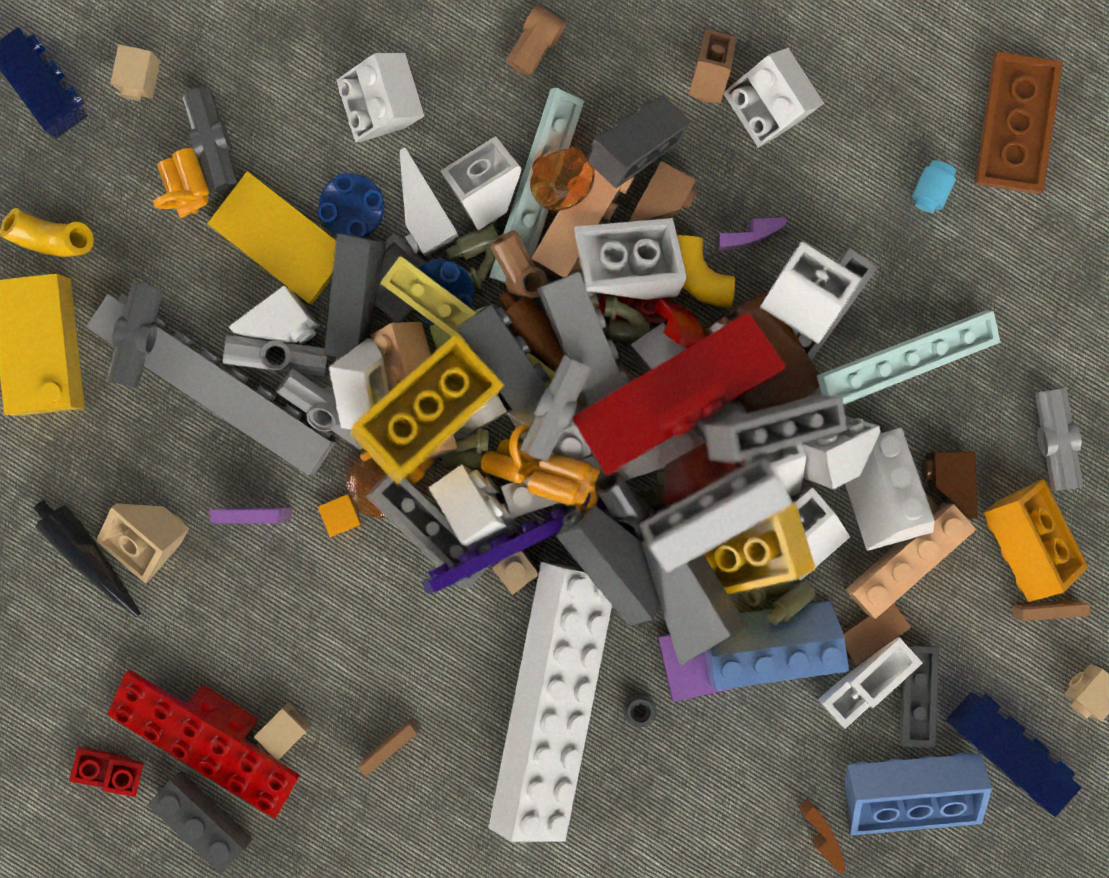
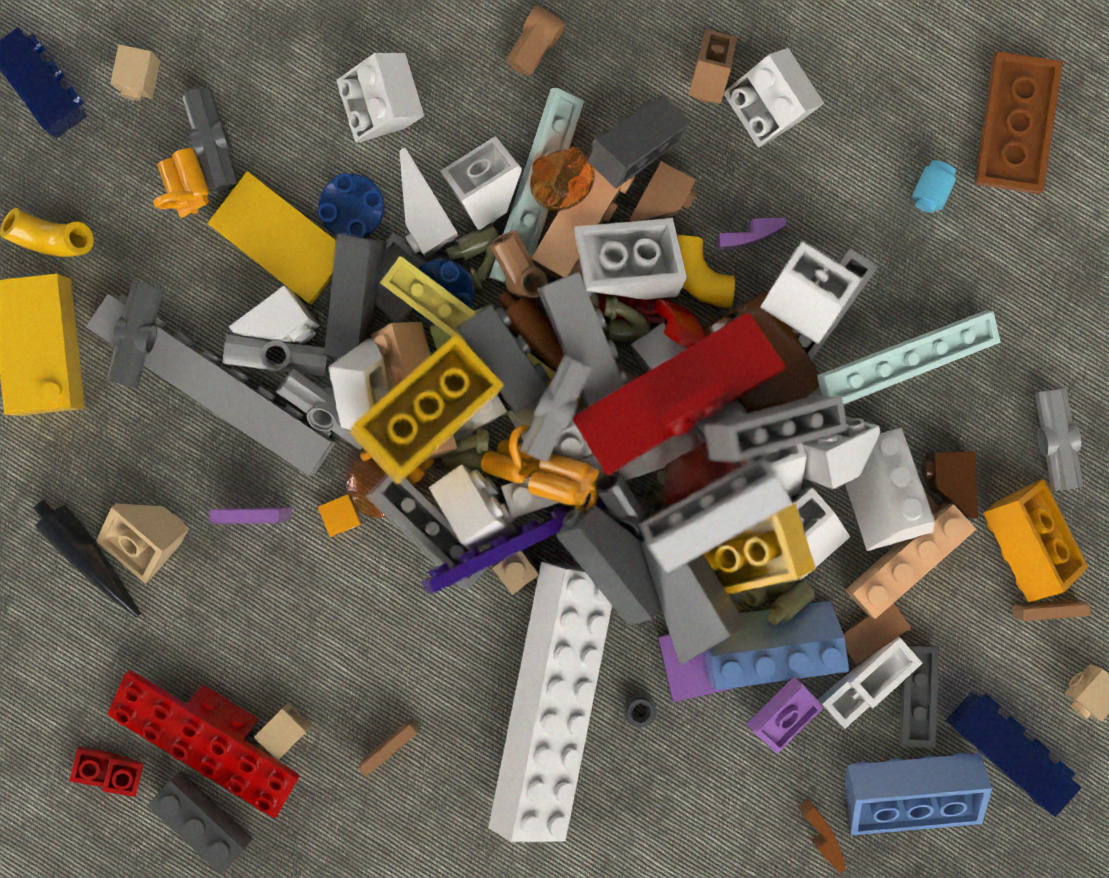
(785, 715): none -> medium lavender tile

